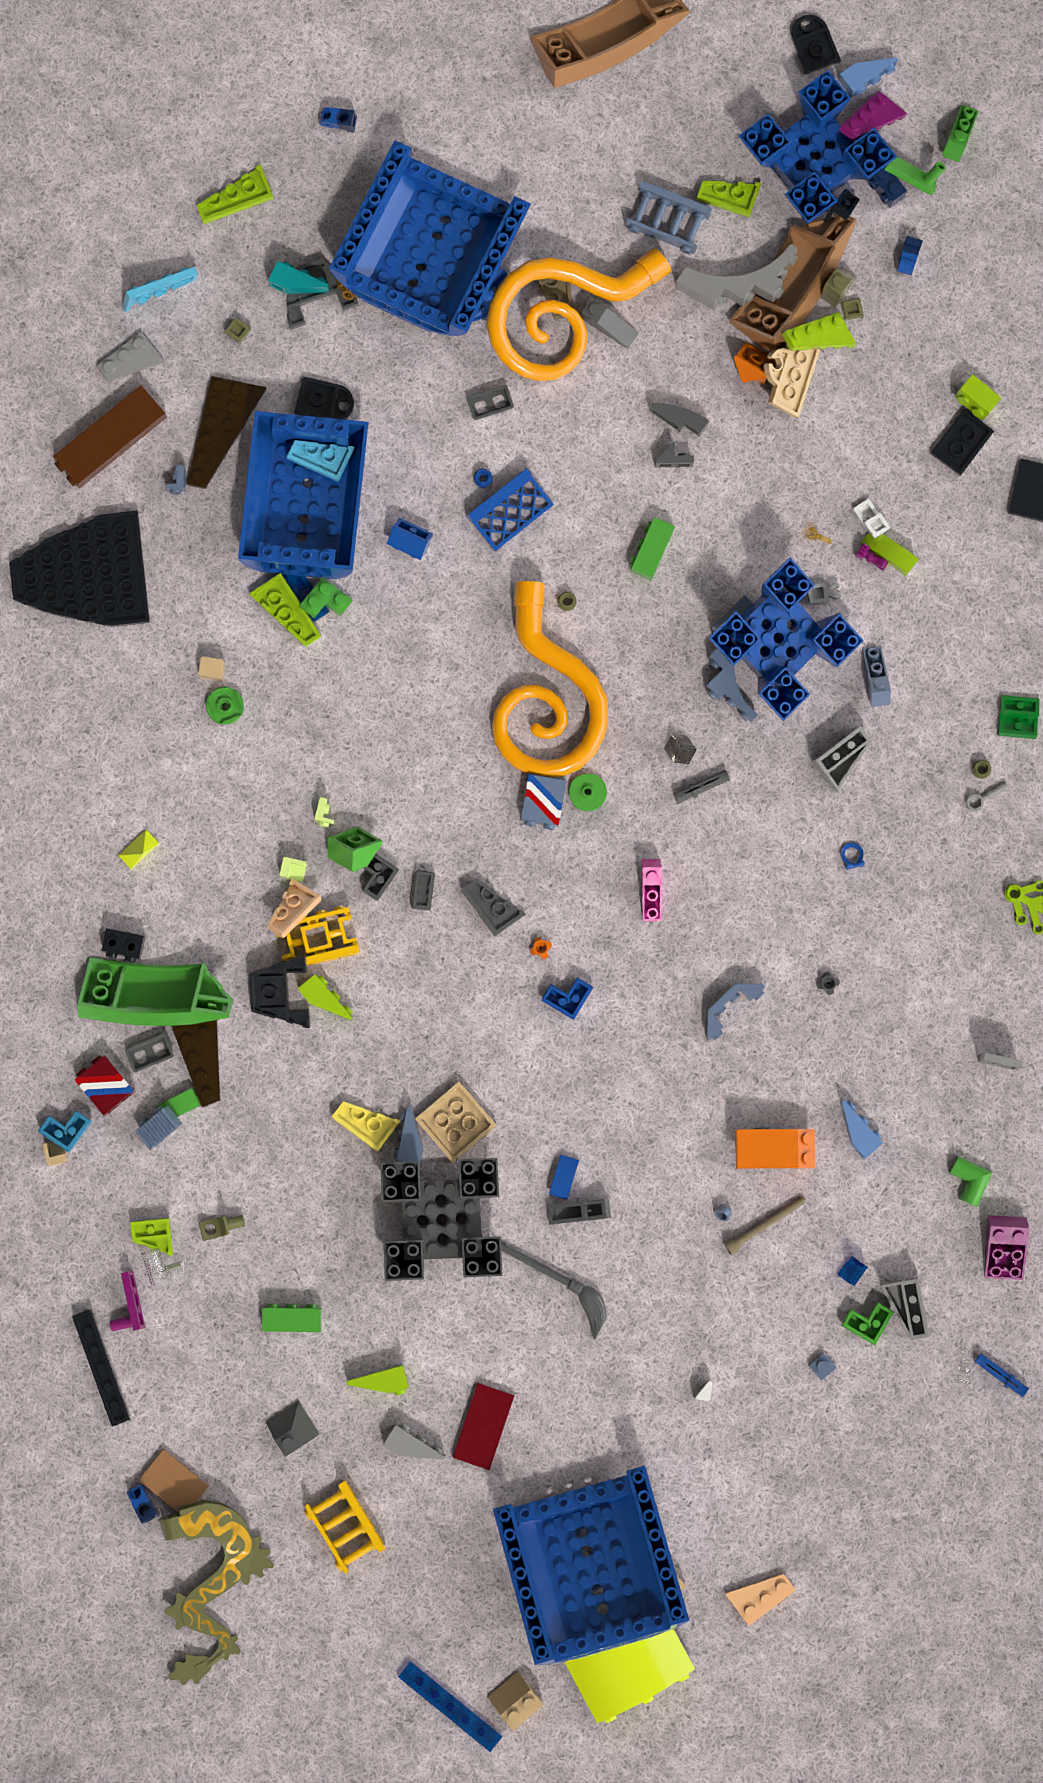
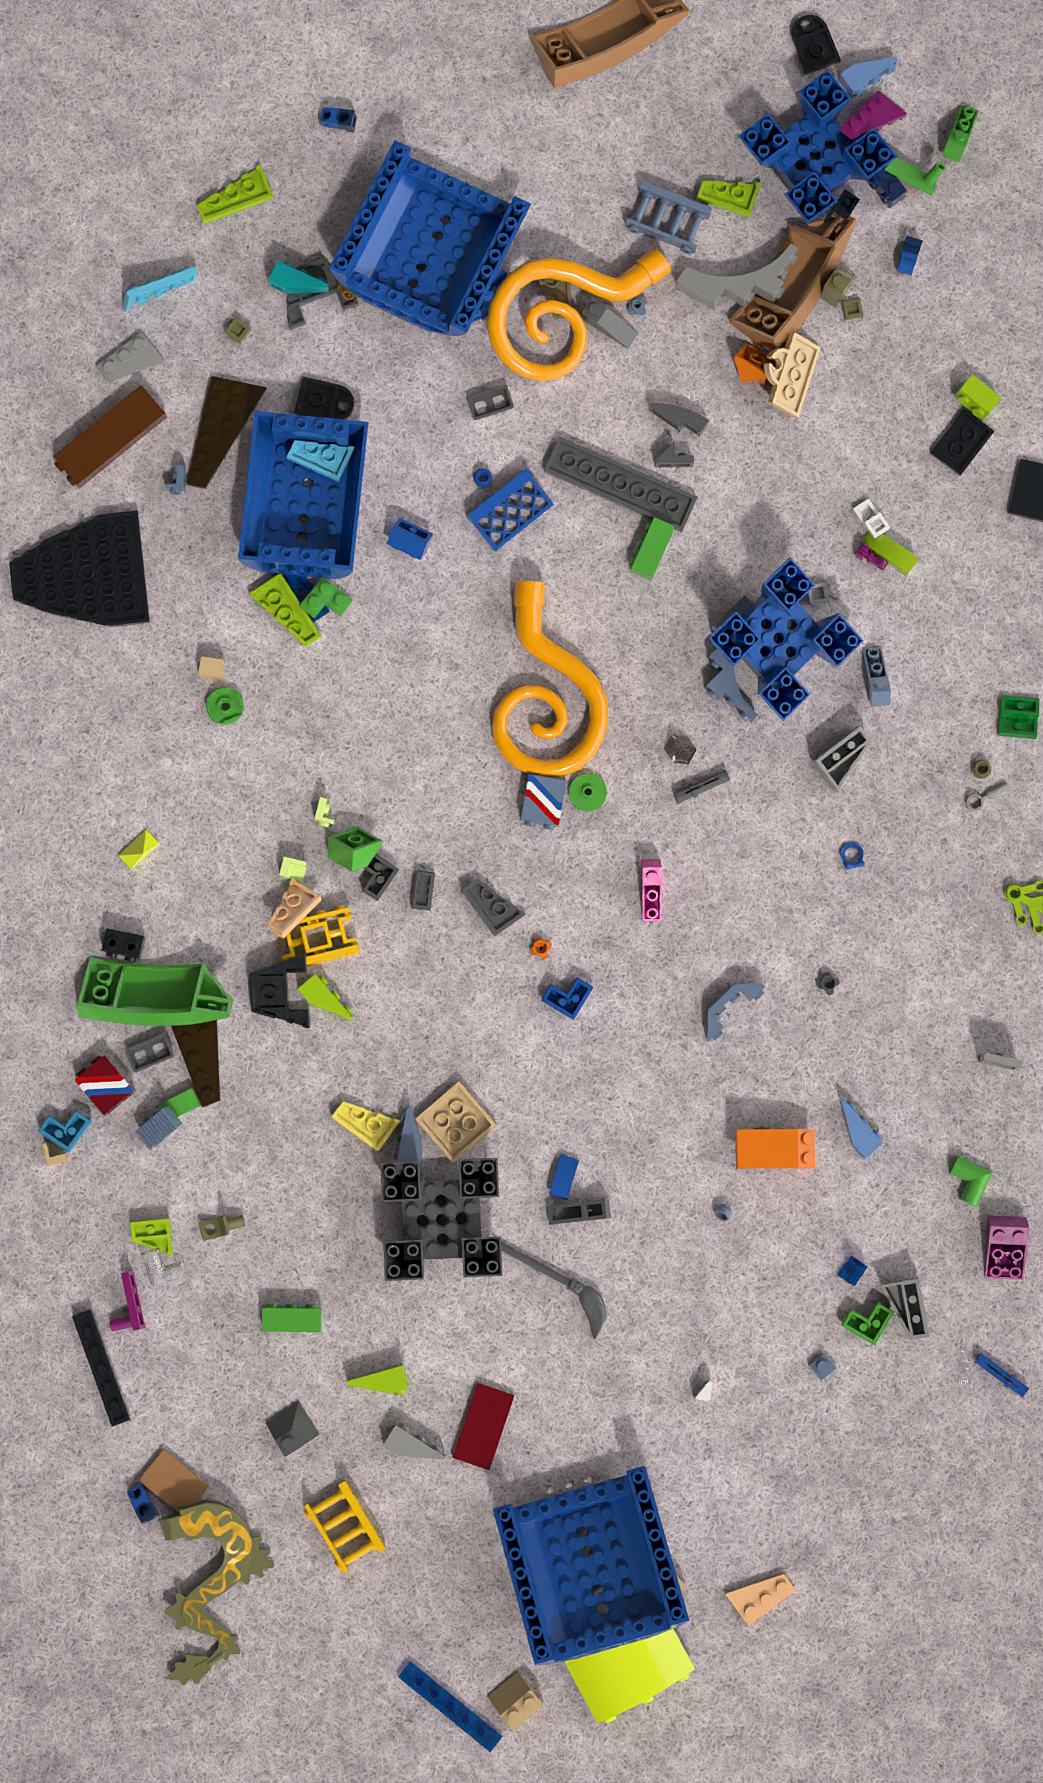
(567, 595): olive plate -> none
(620, 483): none -> dark grey plate
(637, 310): none -> sand blue plate
(733, 1245): dark tan piece -> none
(817, 536): clear yellow hand -> none
(820, 334): lime wing -> none

